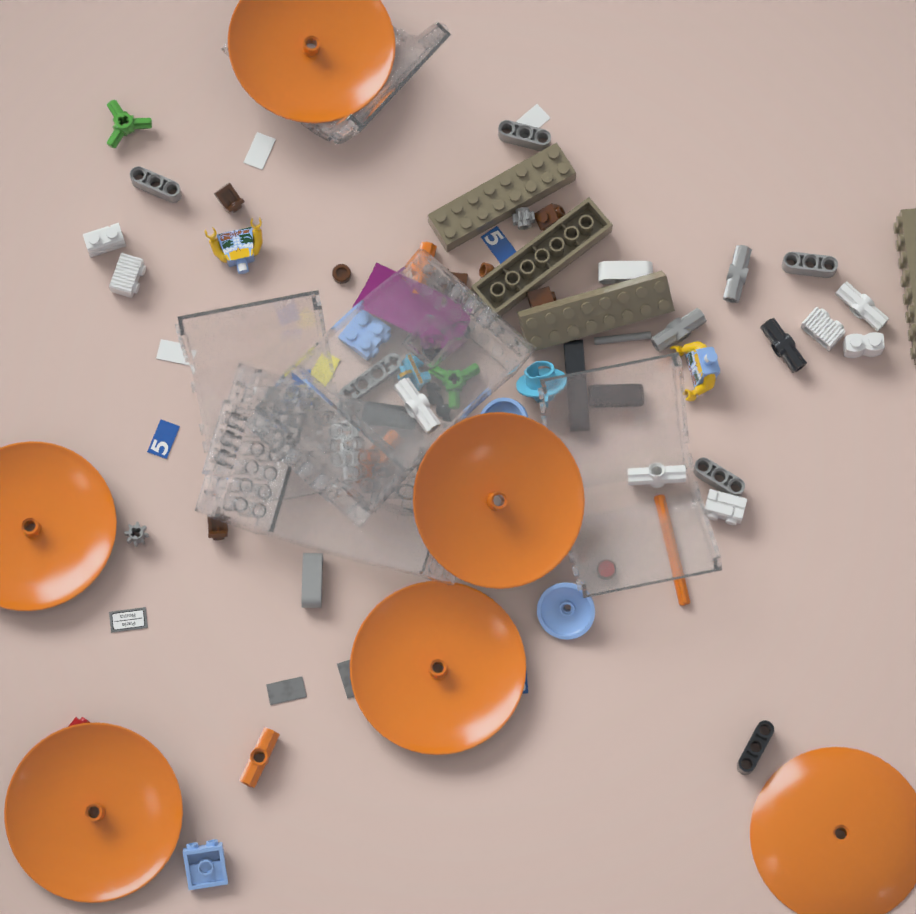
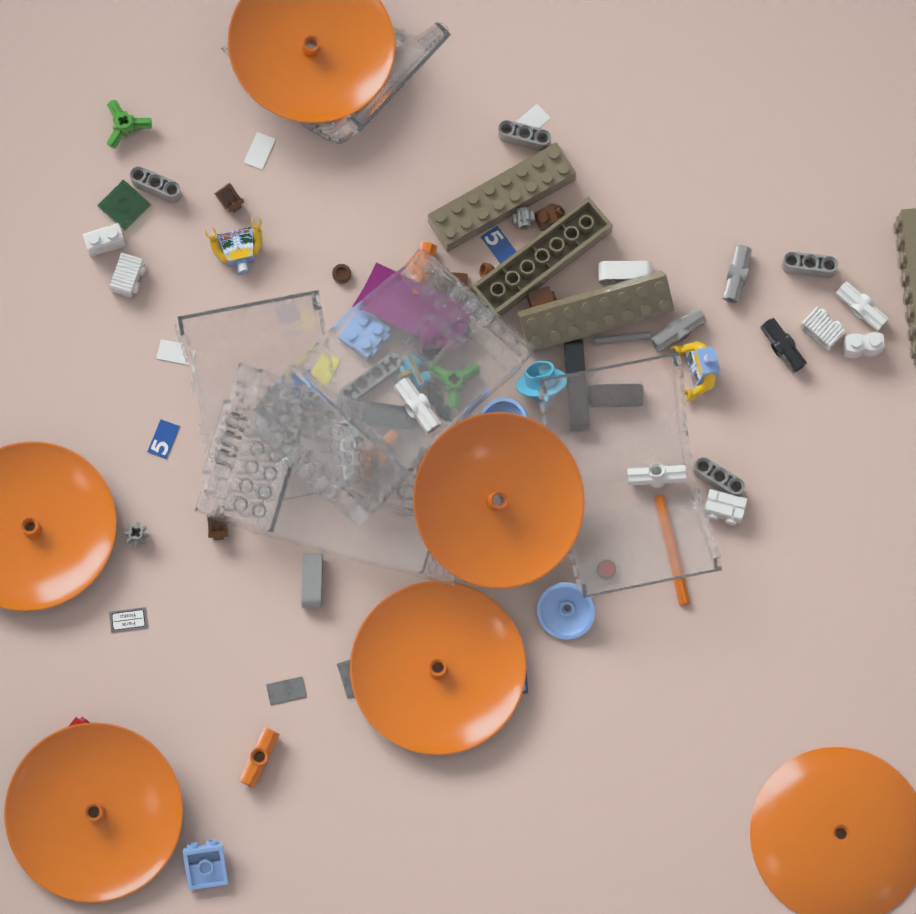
(124, 205): none -> clear green tile
(762, 741): black beam -> none

